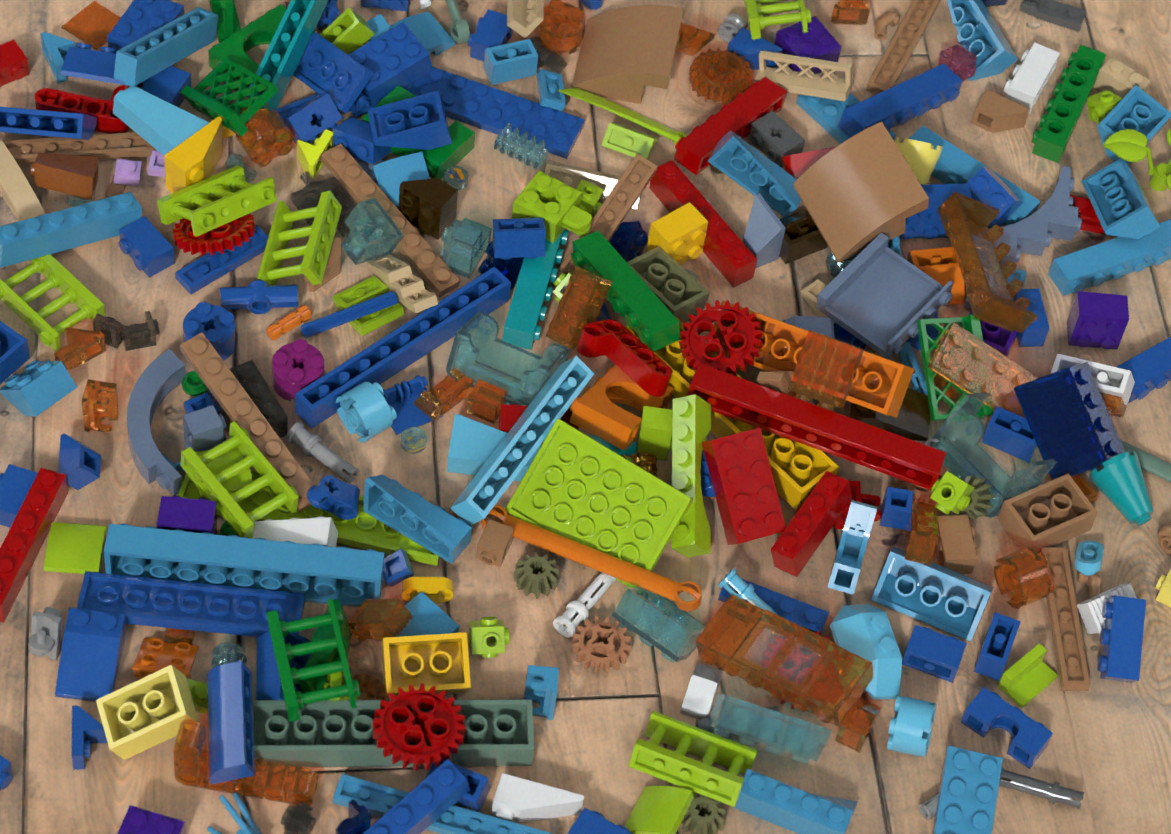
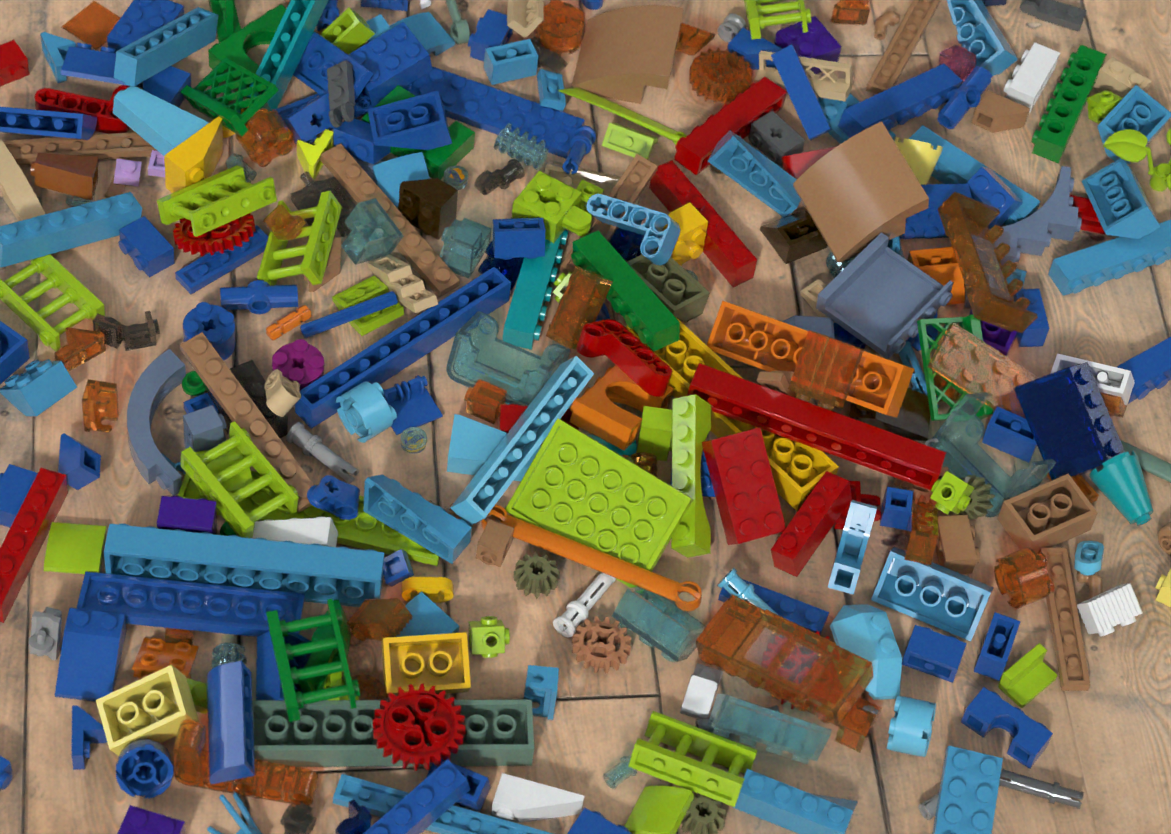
(144, 768): none -> blue cylinder
(281, 393): none -> tan piece
(284, 224): none -> clear orange bracket
(341, 93): none -> dark grey hinge
(444, 395): clear orange hinge -> none
(499, 178): none -> clear smoke connector
(580, 145): none -> blue pin
(619, 773): none -> clear light blue pin
(631, 221): none -> dark azure beam
(743, 331): red gear -> none
(763, 232): sand blue slope -> none
(801, 92): none -> blue tile
(964, 97): none -> blue piece
(1097, 320): dark purple brick -> none
(1122, 639): blue brick -> none

